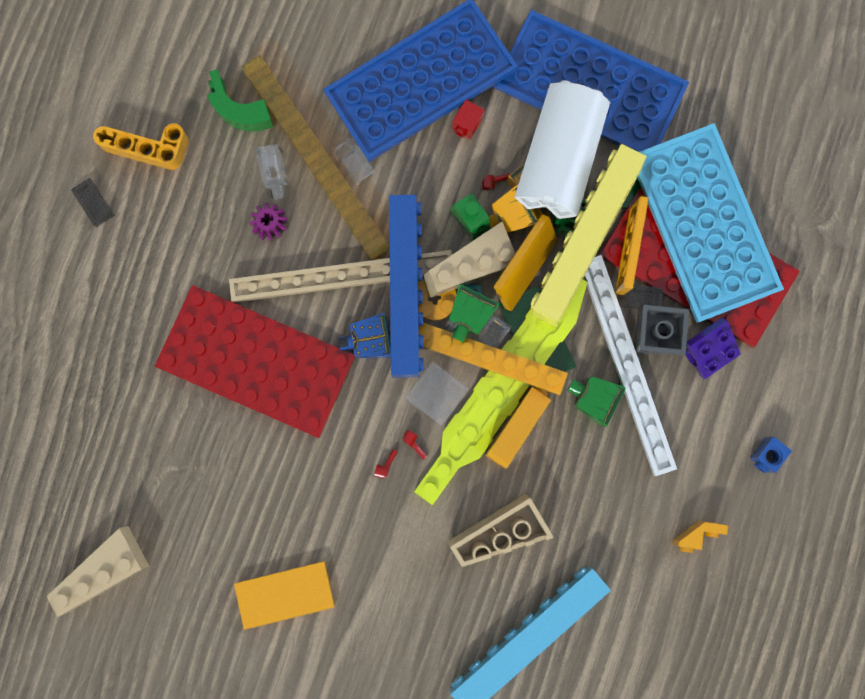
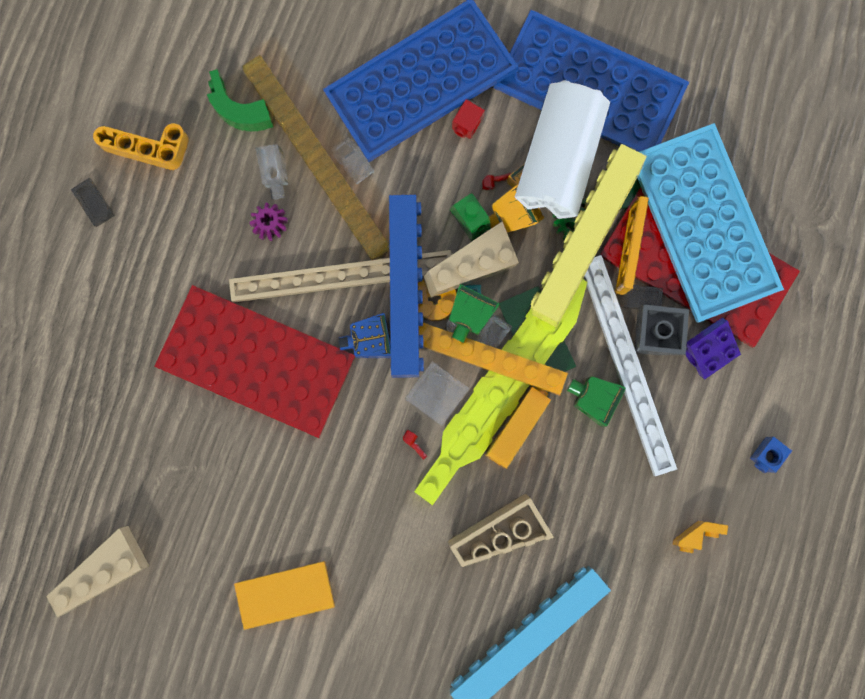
(382, 471): red hand -> none
(526, 263): light orange tile -> none

